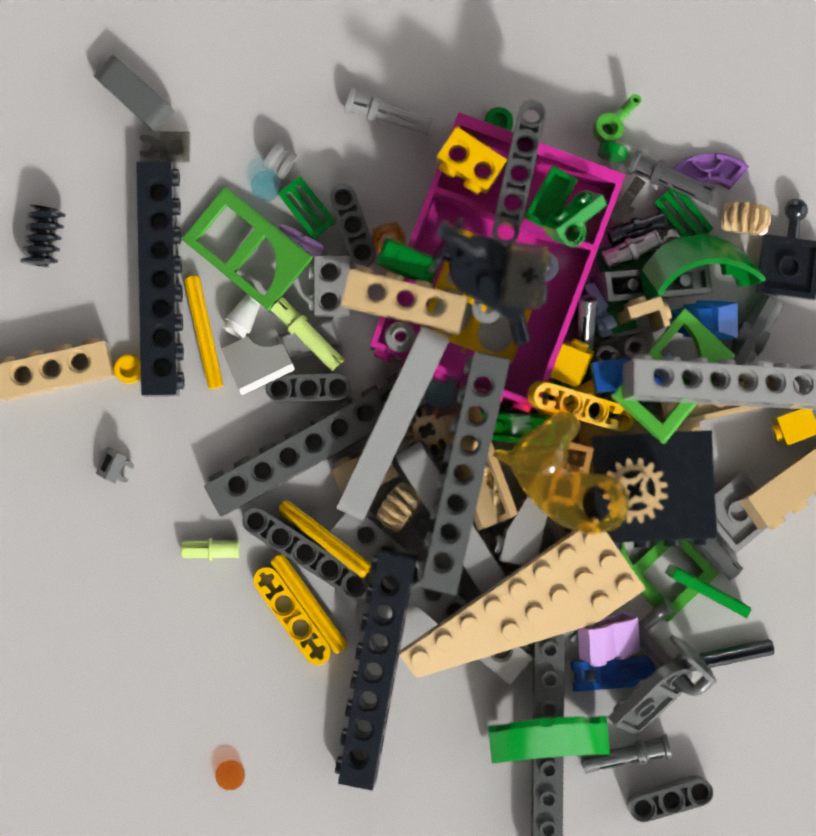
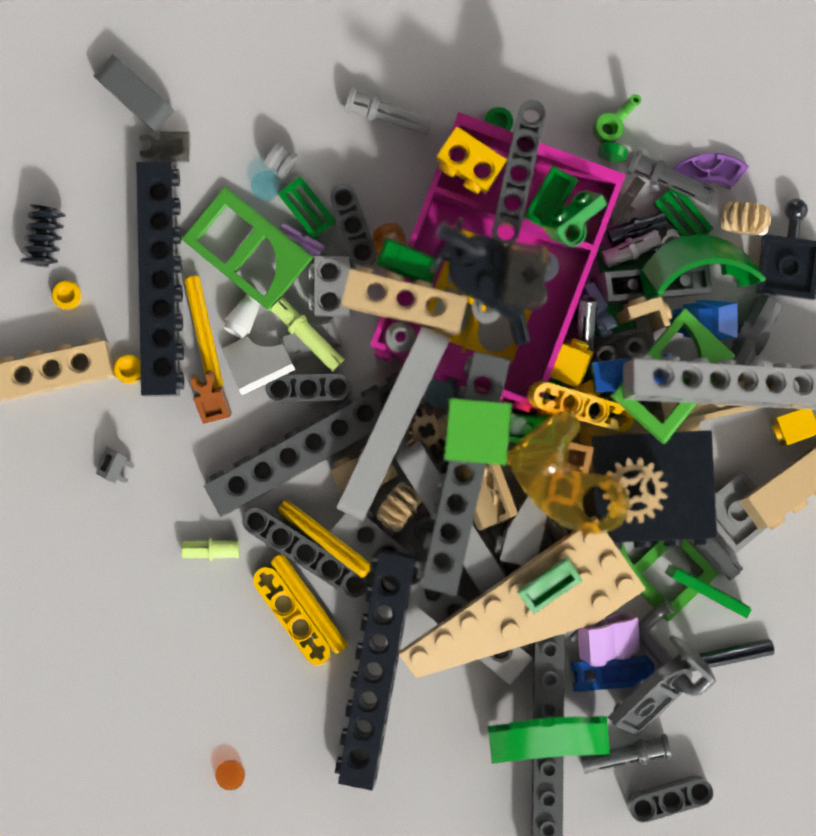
(66, 295): none -> yellow tile
(210, 402): none -> dark orange plate
(478, 431): none -> bright green tile
(550, 585): none -> tile

